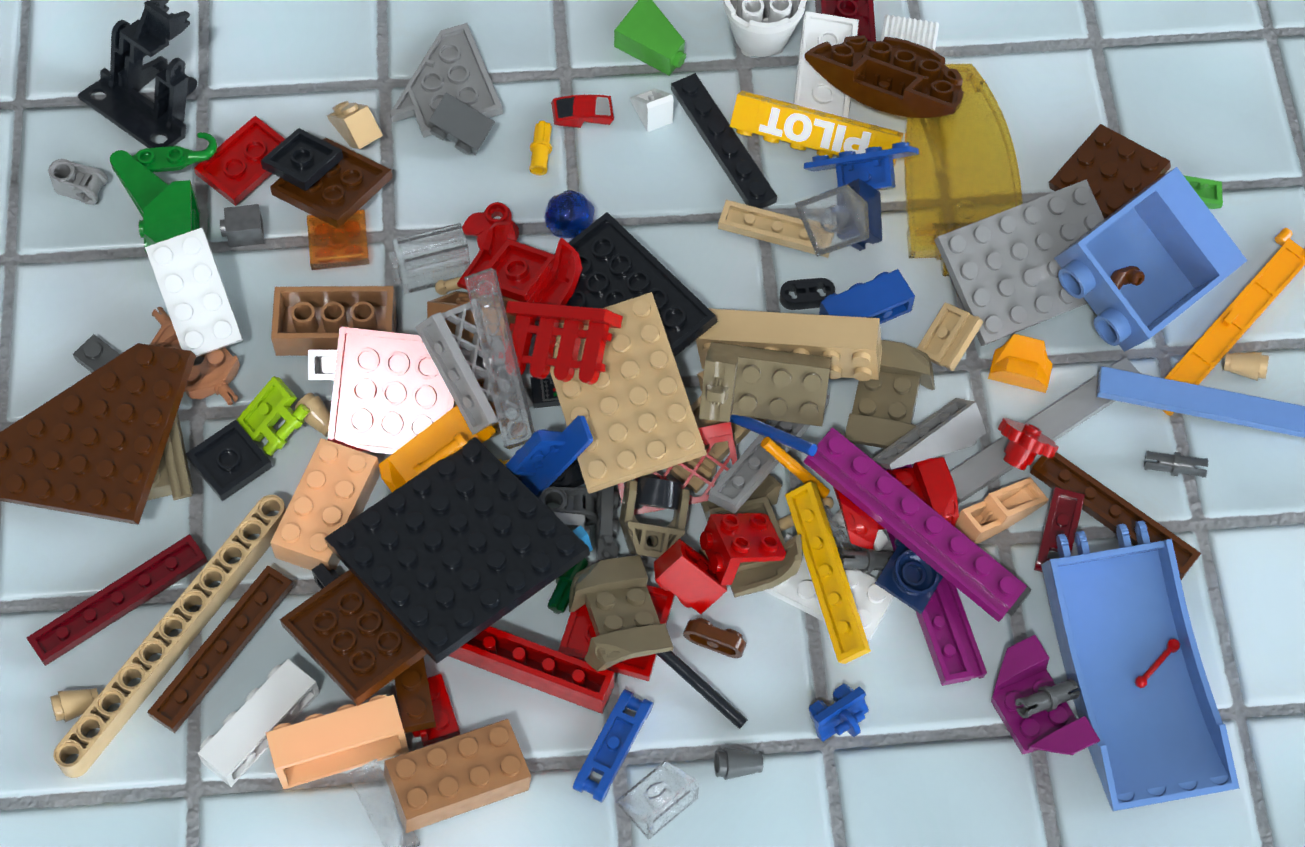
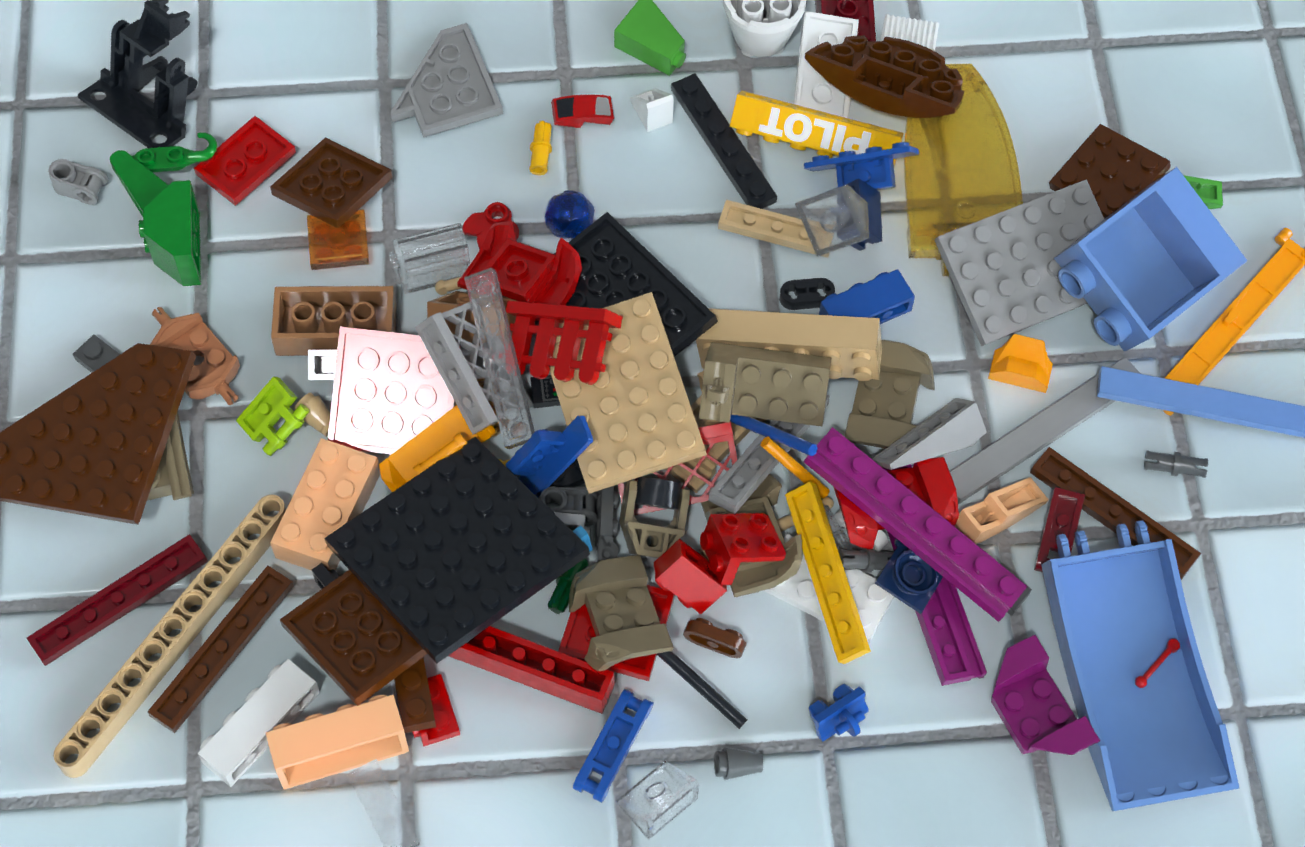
(72, 703): tan cone -> none
(194, 293): white plate -> none
(228, 460): black plate -> none
(243, 225): flat silver brick -> none
(302, 159): black plate -> none
(355, 124): tan slope -> none
(457, 775): medium nougat brick -> none
(459, 124): dark grey brick -> none
(950, 336): tan plate -> none
(1025, 443): red plant -> none
(1047, 698): dark grey pin -> none
(1127, 275): reddish brown arm -> none
(1249, 364): tan cone -> none

